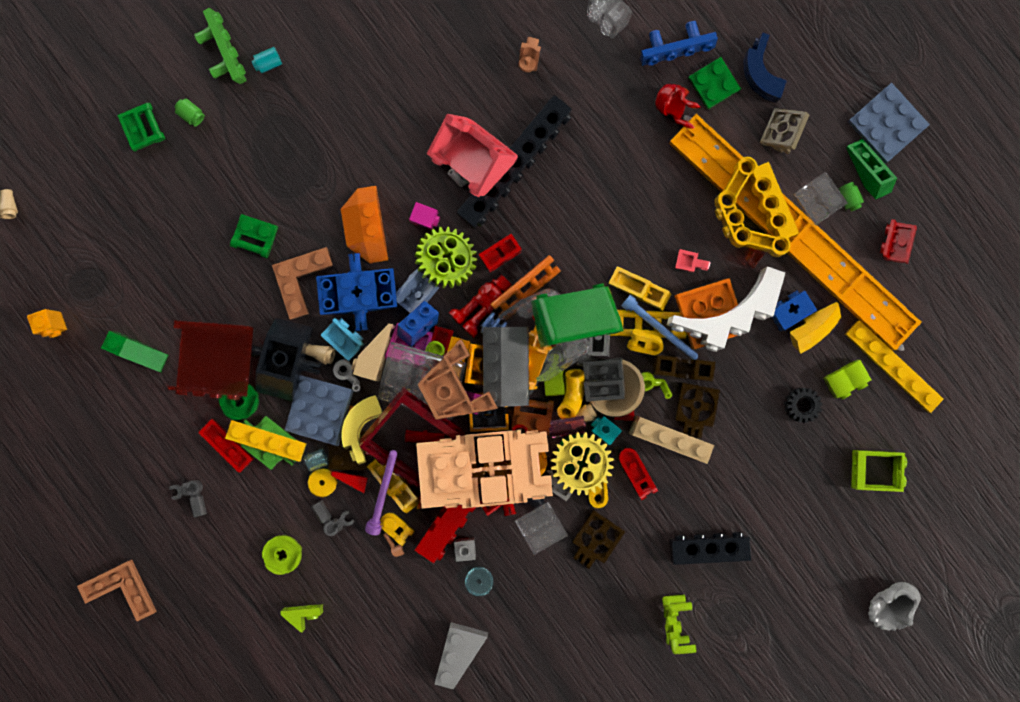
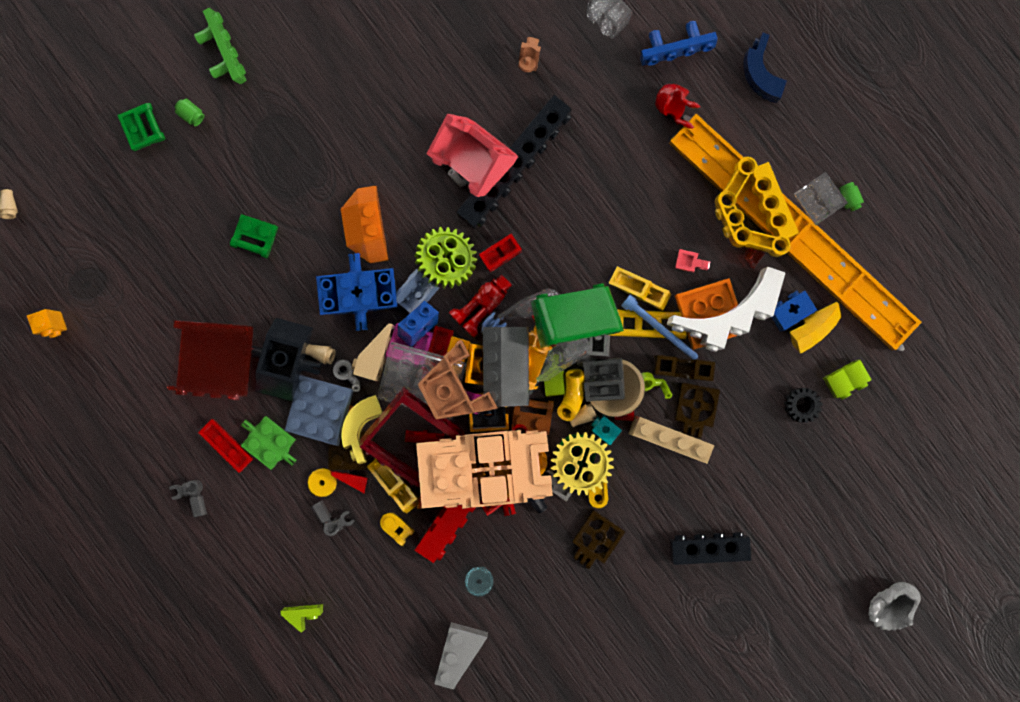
(129, 580): nougat plate -> none
(134, 351): green slope -> none
(244, 410): green plate -> none
(265, 441): yellow plate -> none
(266, 60): teal brick -> none
(272, 560): lime plate -> none
(288, 274): nougat plate -> none
(316, 460): clear light blue beam -> none
(342, 339): medium azure bracket -> none
(373, 525): medium lavender piece -> none
(395, 550): nougat hand -> none
(424, 216): dark pink brick -> none
(436, 348): lime plate -> none
(465, 549): light grey brick -> none
(529, 277): orange bar -> none
(541, 528): clear slope -> none
(567, 426): clear pink piece -> none
(636, 472): red plate -> none
(652, 344): yellow plate -> none
(673, 627): lime plate -> none
(714, 83): green plate -> none
(788, 115): dark tan piece -> none
(859, 471): lime window -> none
(871, 169): green slope -> none
(888, 123): sand blue plate -> none
(894, 366): yellow plate -> none
(898, 242): red bracket -> none

